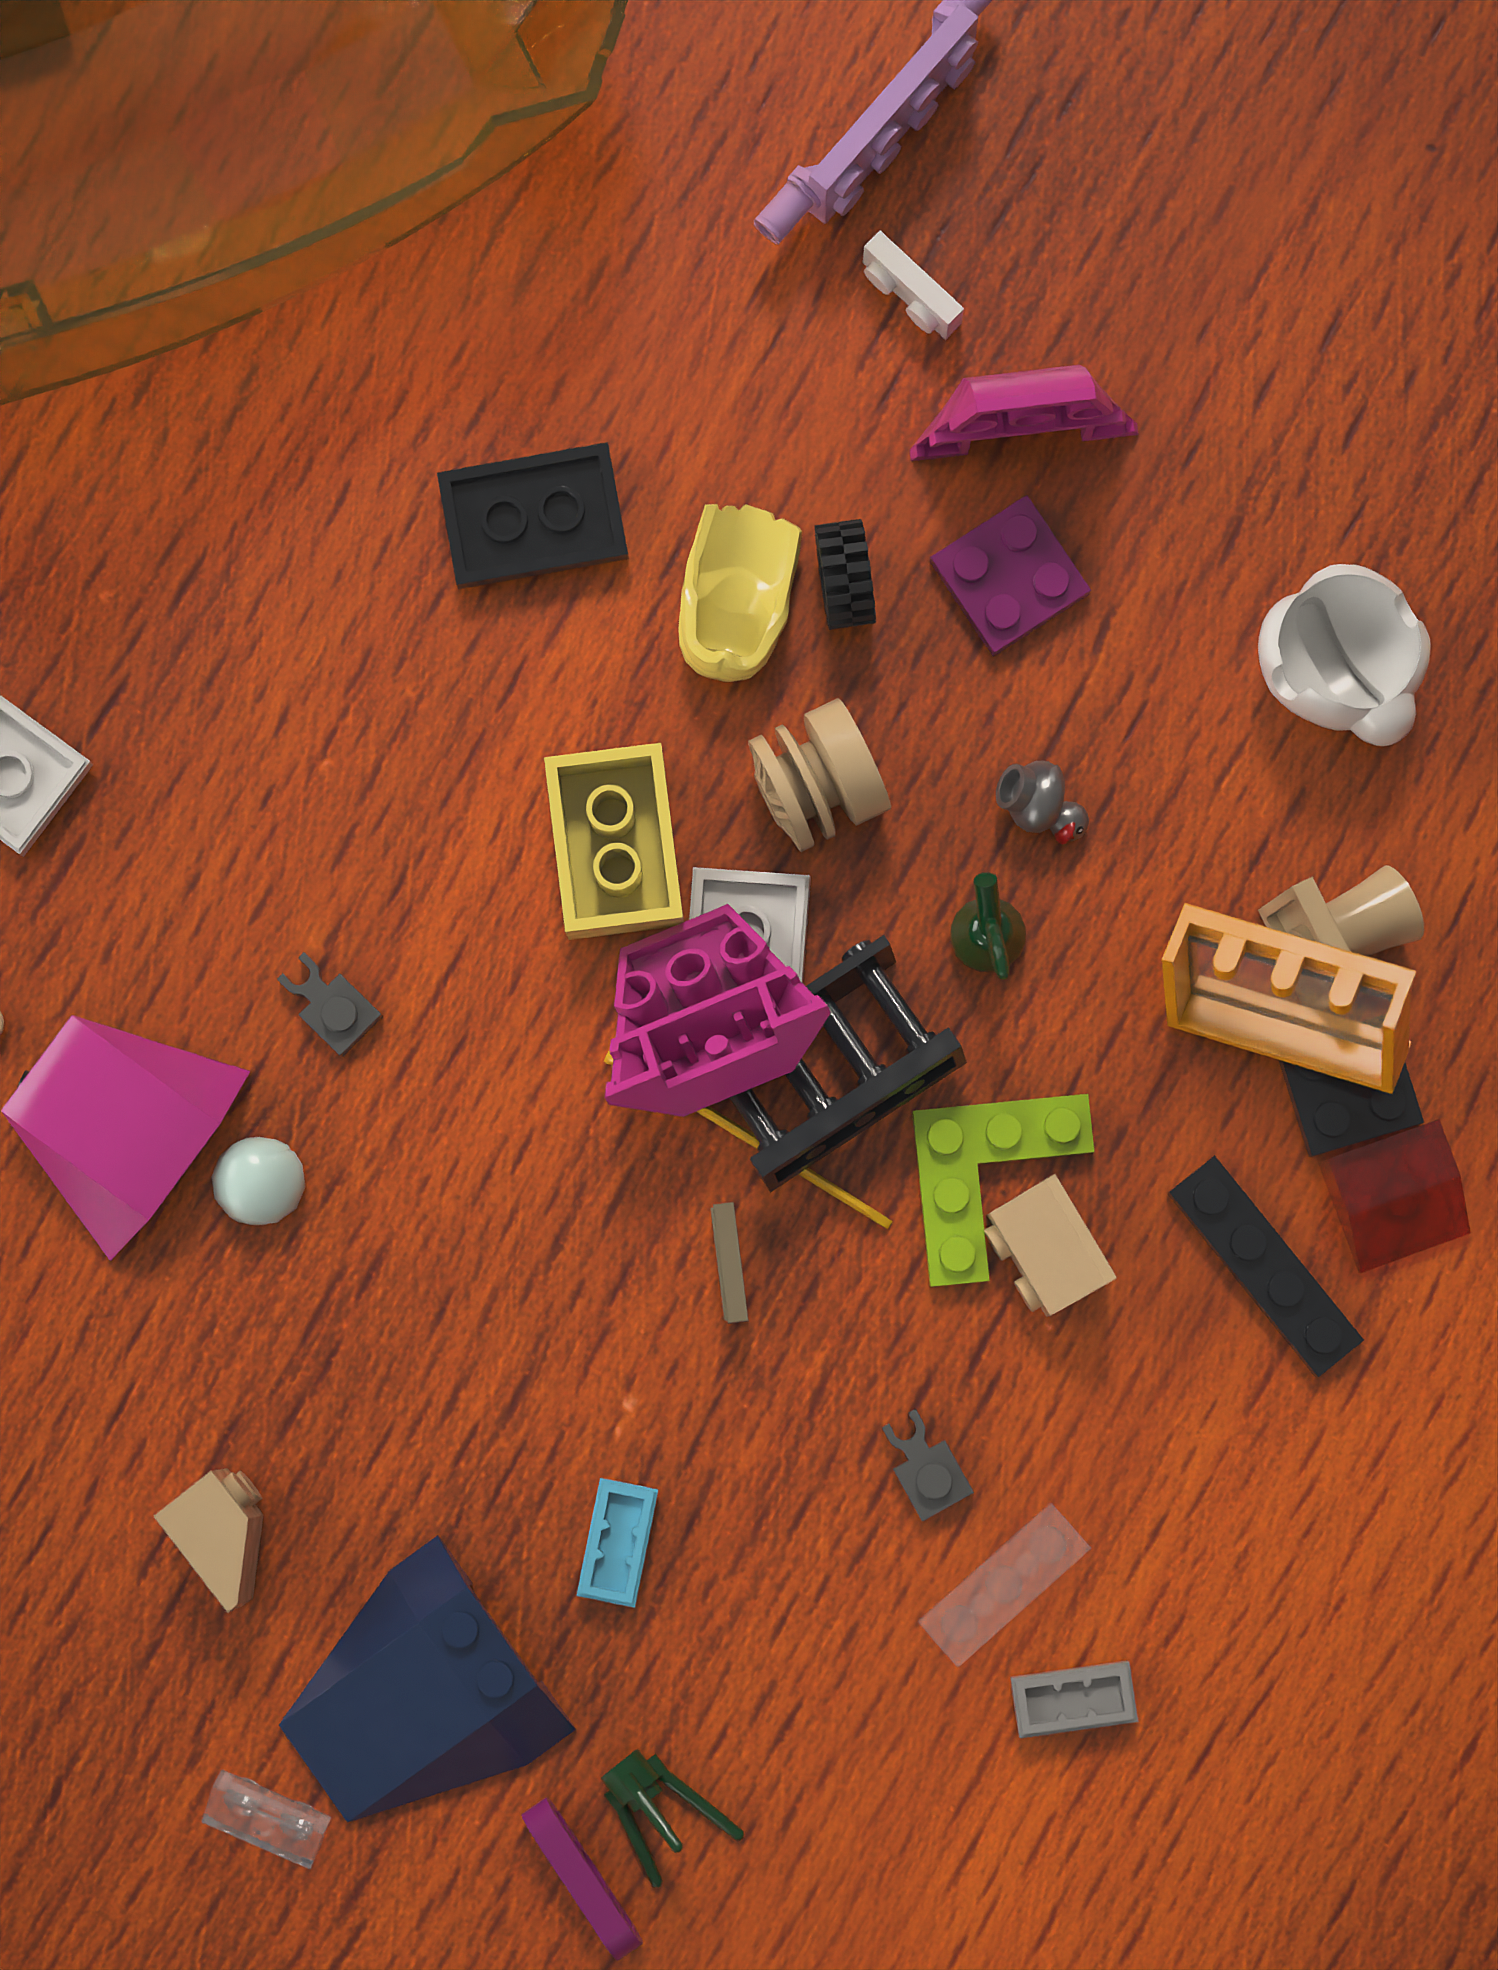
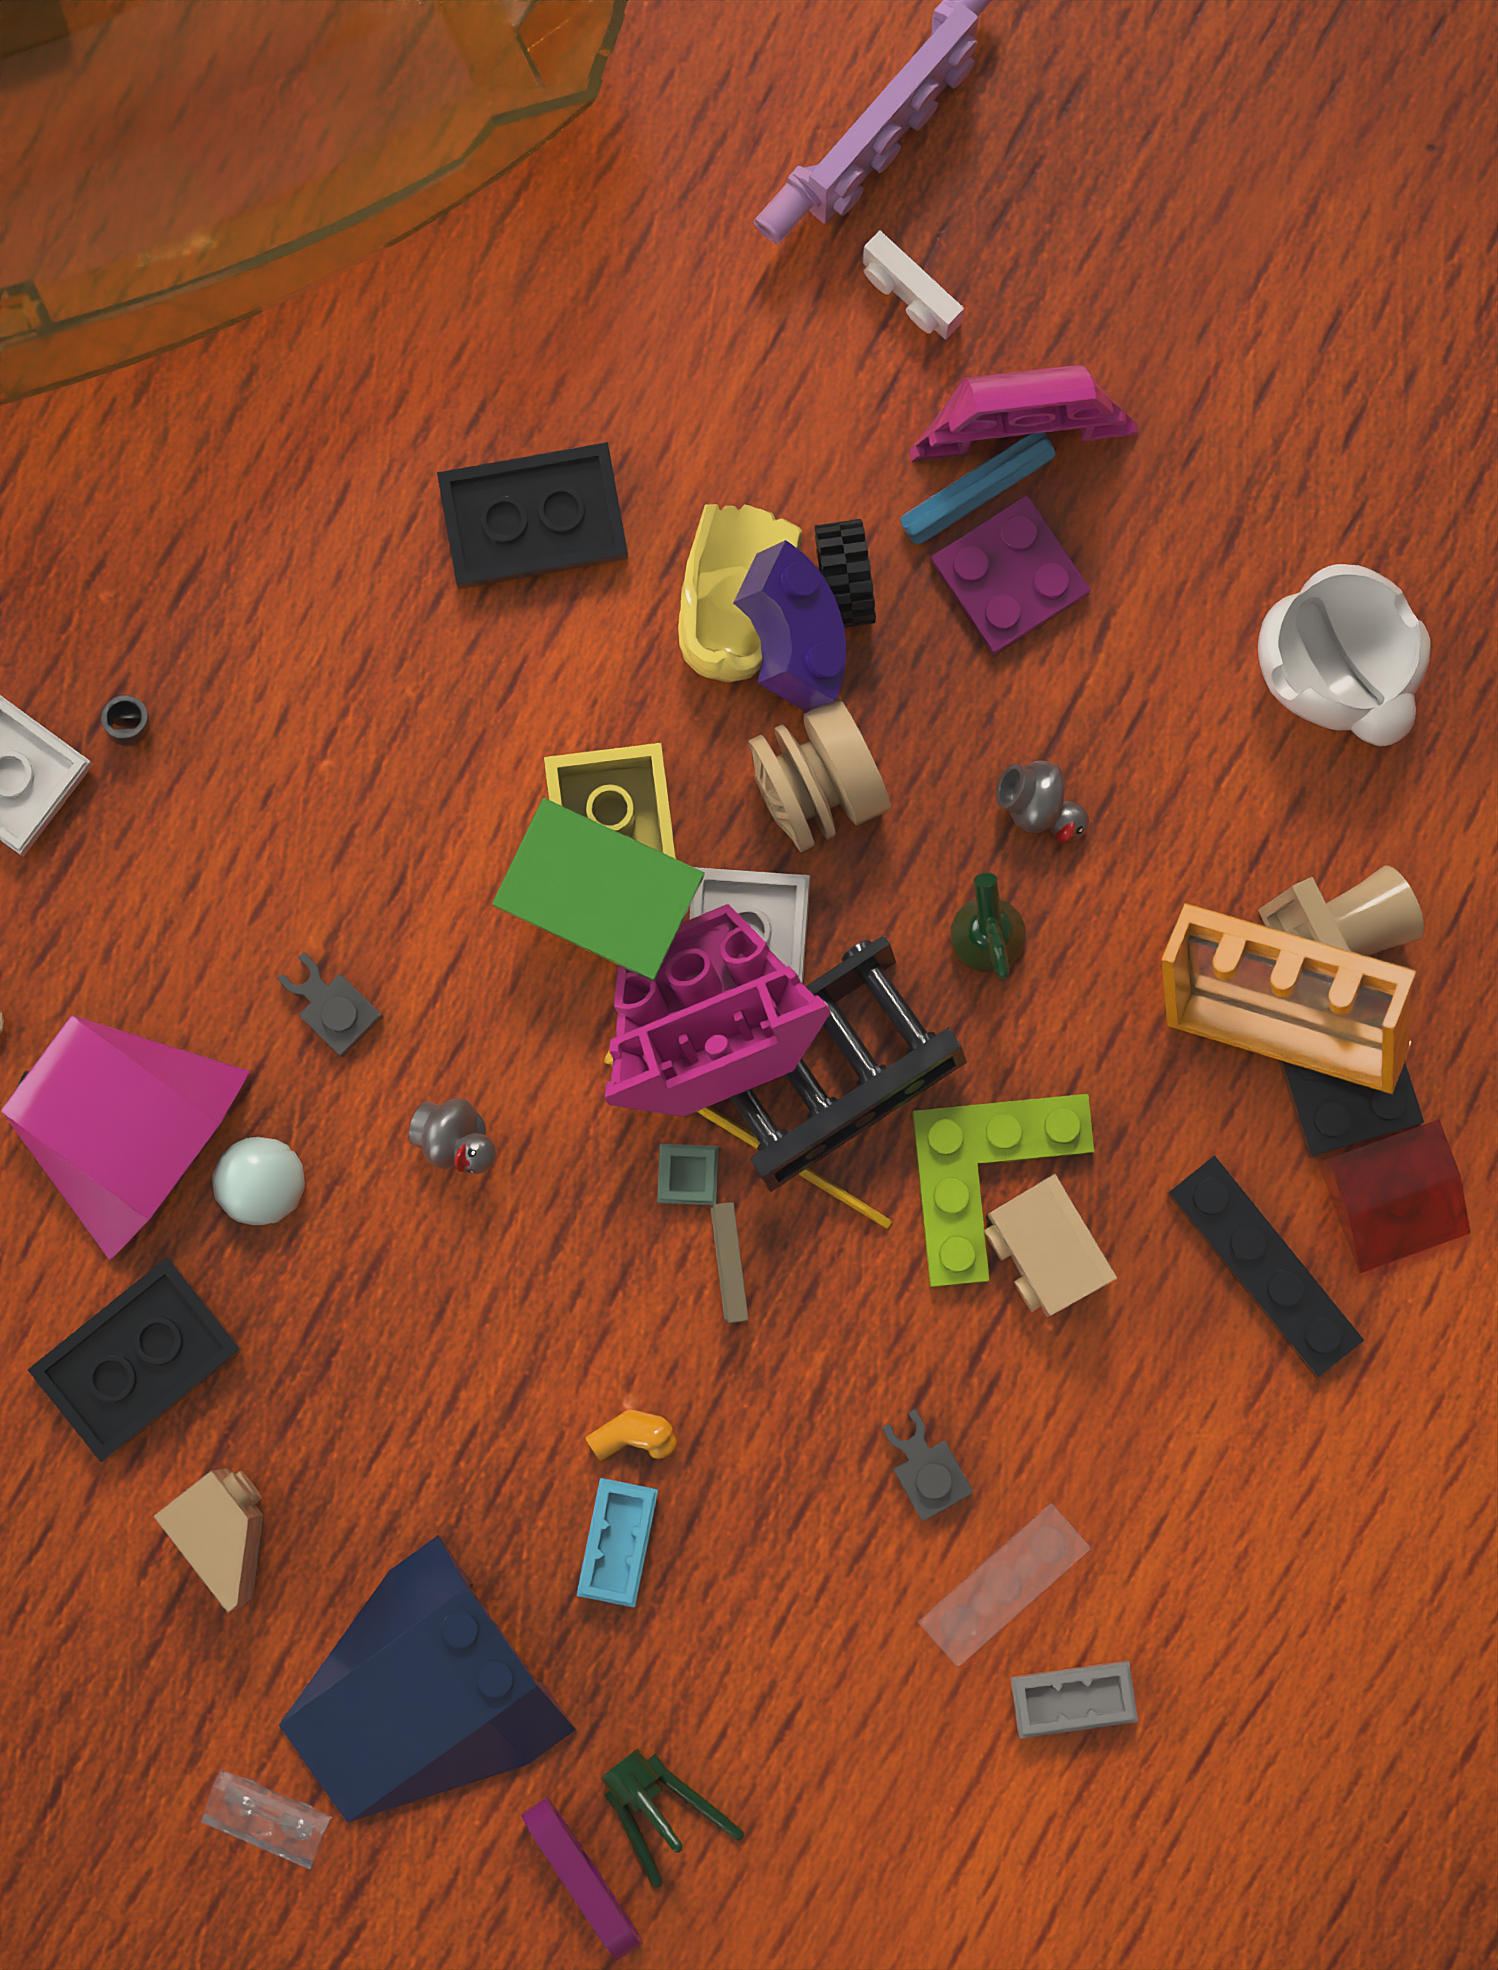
(125, 711): none -> hinge
(135, 1359): none -> black plate
(452, 1136): none -> flat silver animal
(598, 889): none -> bright green tile
(634, 1429): none -> light orange arm
(688, 1174): none -> sand green tile
(796, 626): none -> dark purple brick
(977, 487): none -> dark azure axle

